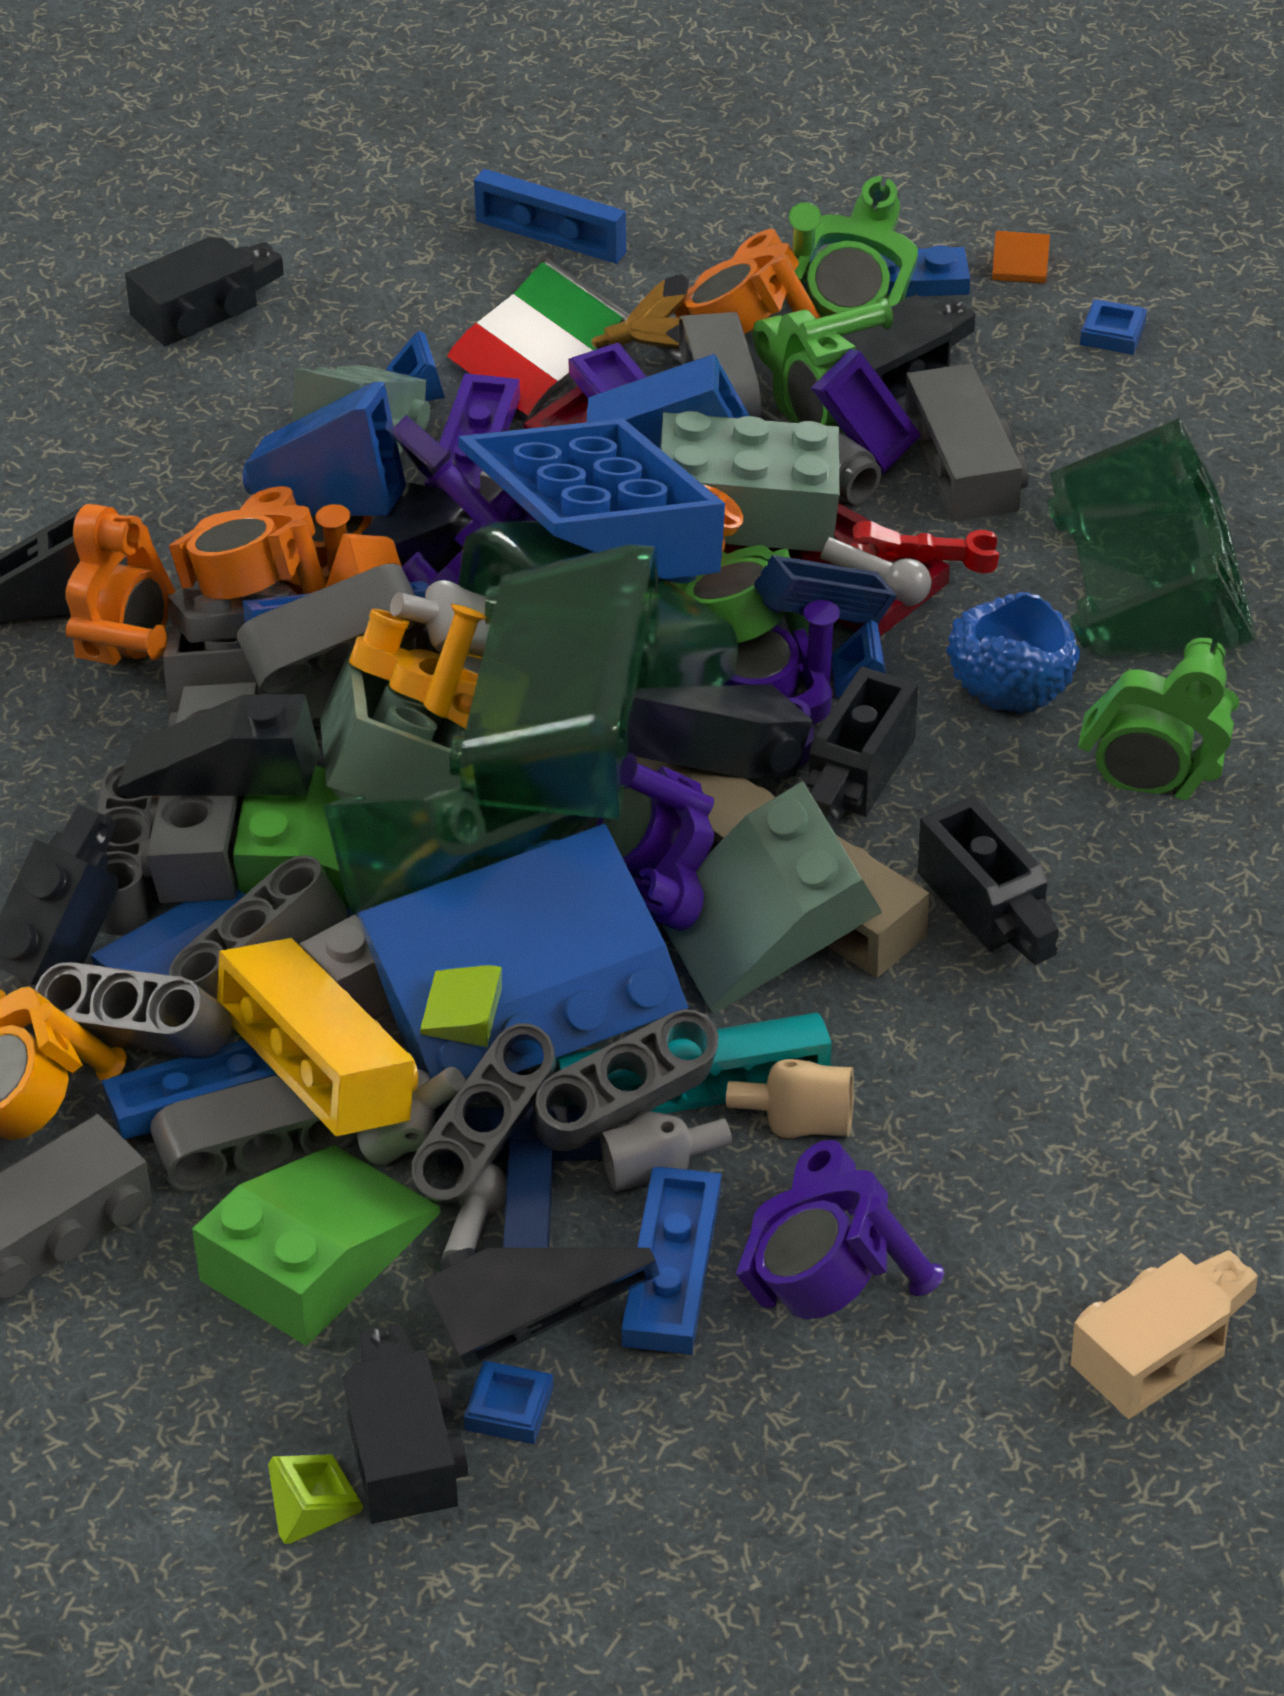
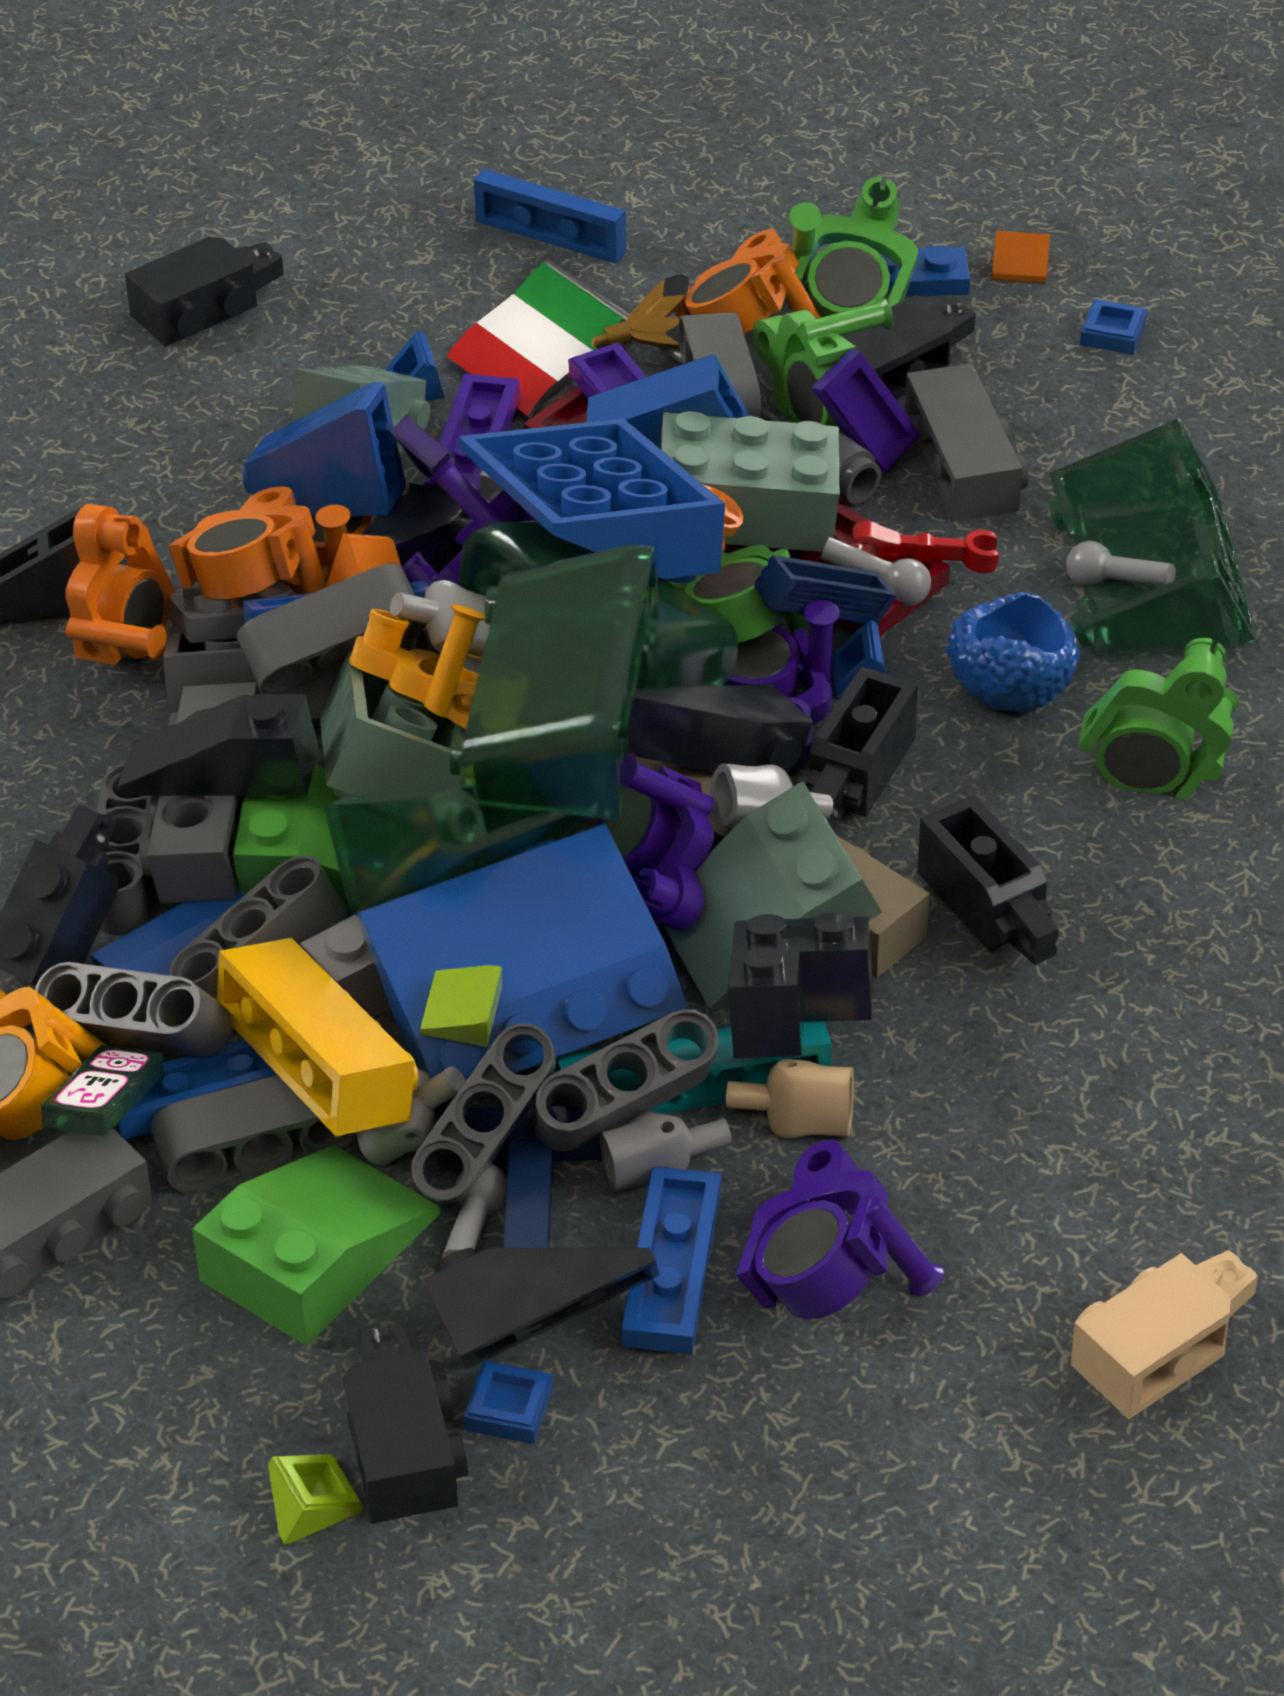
(102, 1090): none -> clear green tile
(745, 788): none -> light grey piece
(795, 975): none -> black brick
(1093, 564): none -> light grey bar

